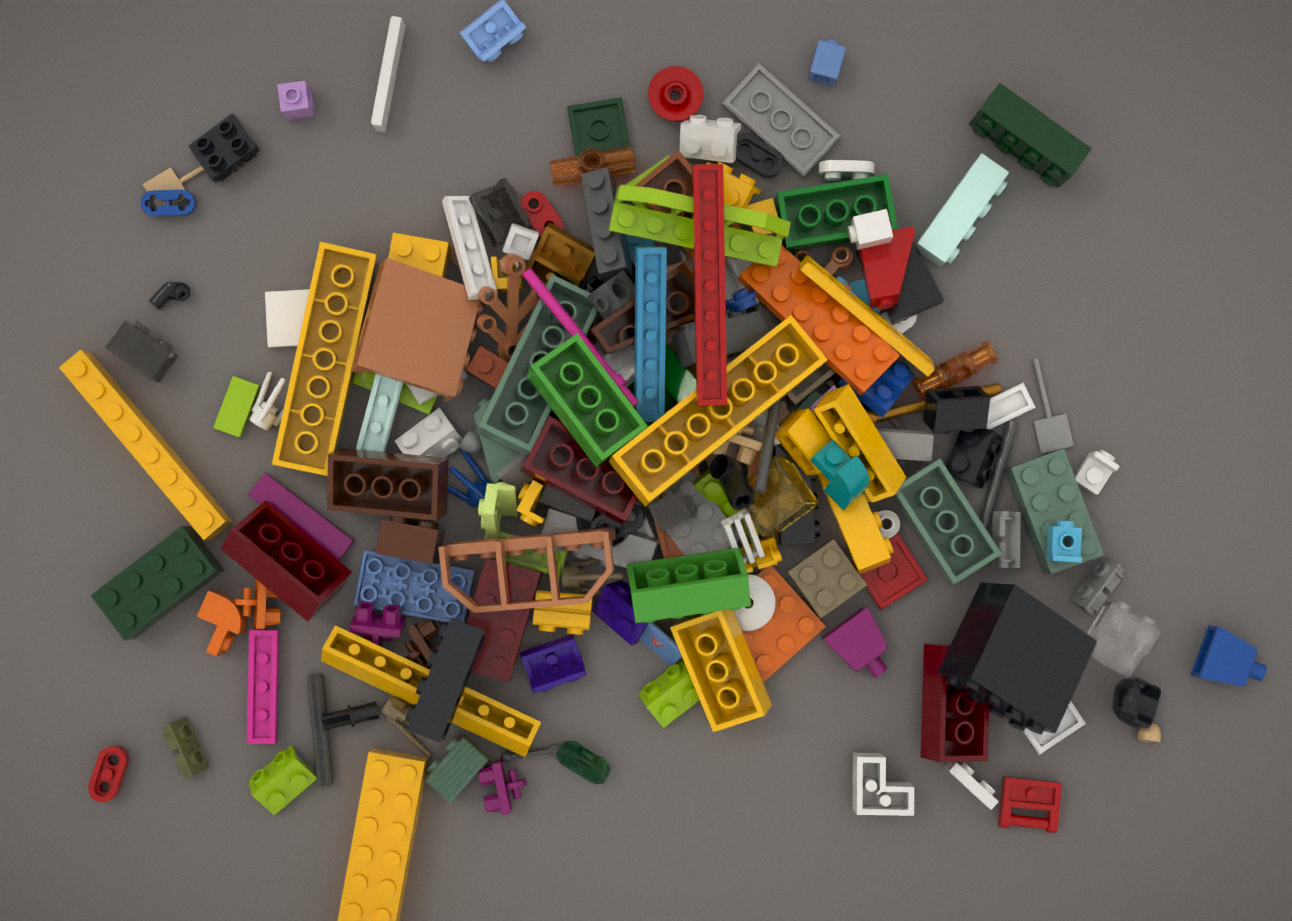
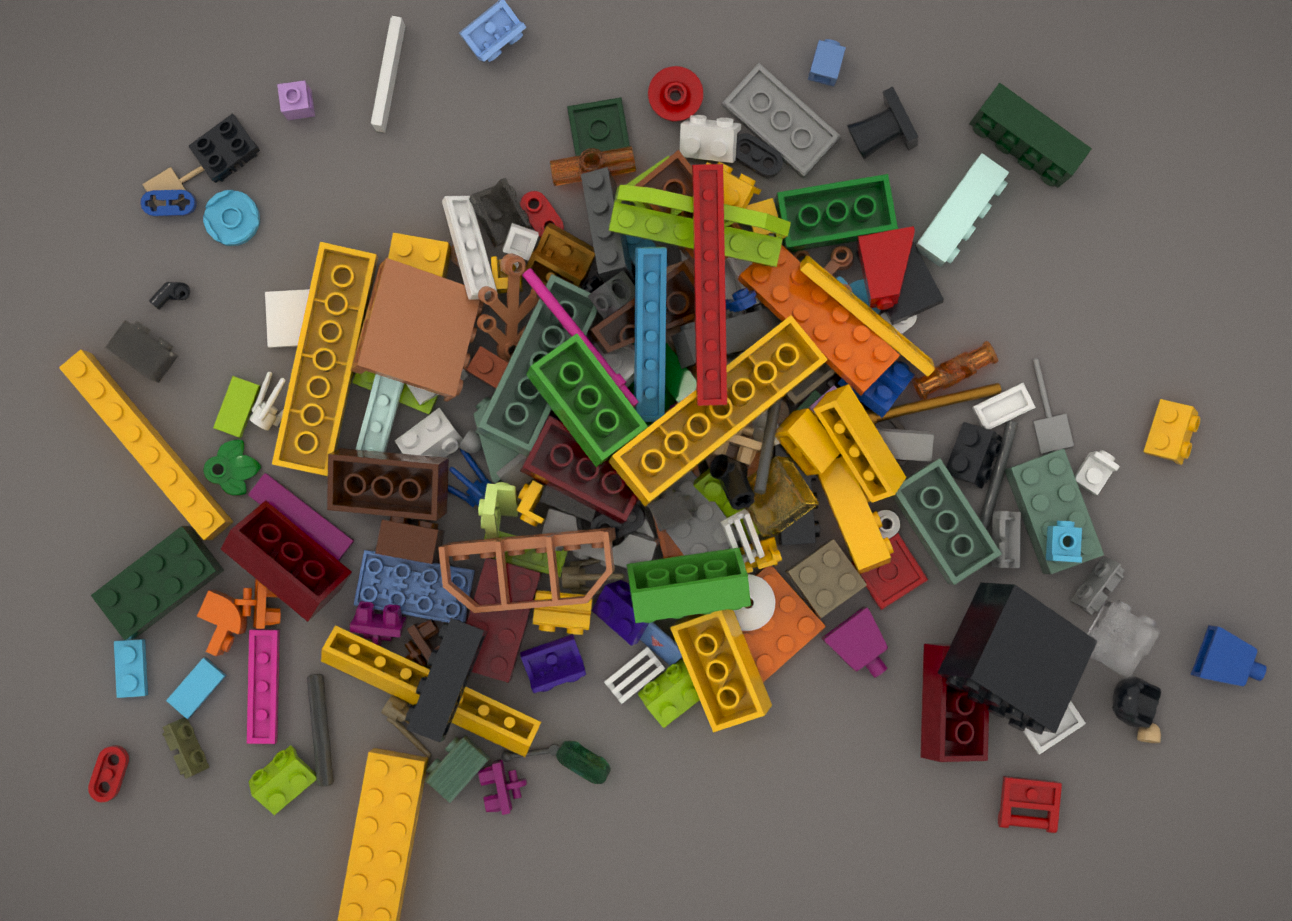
(130, 668): none -> medium azure plate
(196, 688): none -> medium azure tile
(231, 218): none -> medium azure tile
(235, 466): none -> green plate
(350, 716): black axle -> none
(616, 689): none -> white tile
(835, 169): white plate -> none
(846, 475): teal brick -> none
(870, 229): white brick -> none
(873, 794): white brick -> none
(884, 127): none -> black plant
(956, 409): black brick -> none
(981, 790): white plate -> none
(1172, 431): none -> yellow bracket

